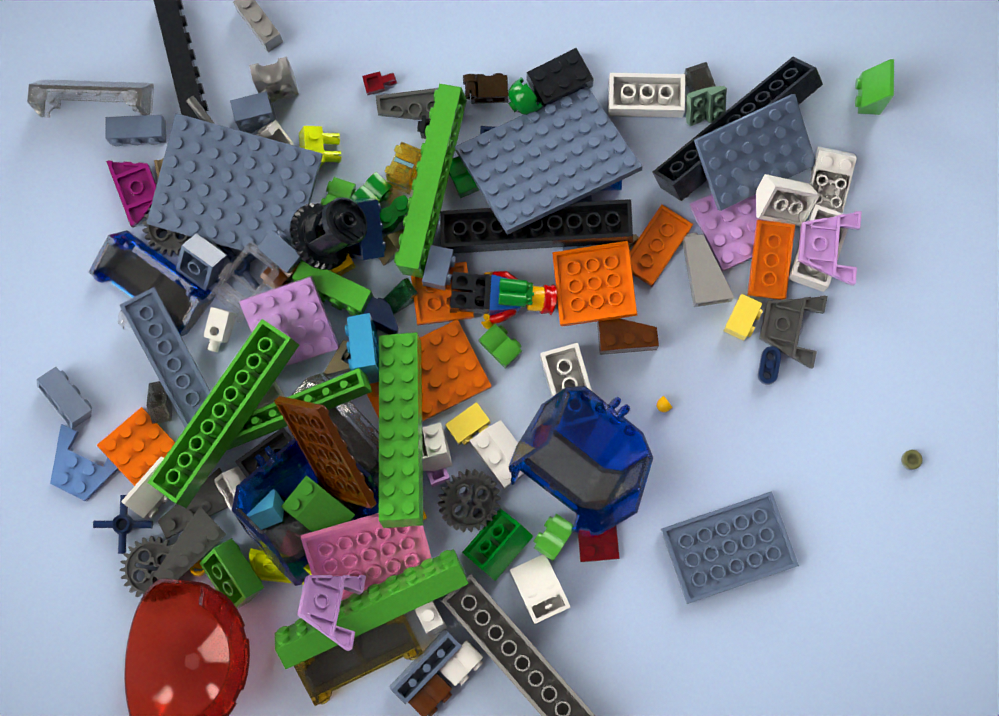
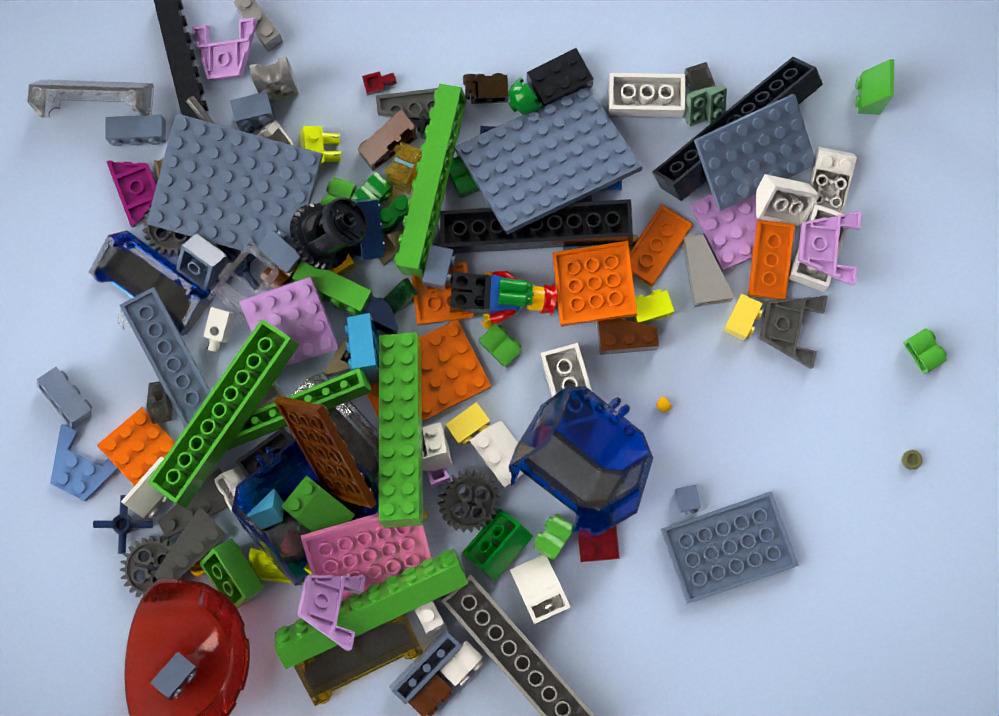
(174, 676): none -> sand blue brick
(225, 58): none -> lavender wing
(383, 142): none -> wedge
(653, 307): none -> neon yellow brick
(687, 499): none -> sand blue brick
(769, 366): dark blue plate -> none
(925, 350): none -> bright green brick

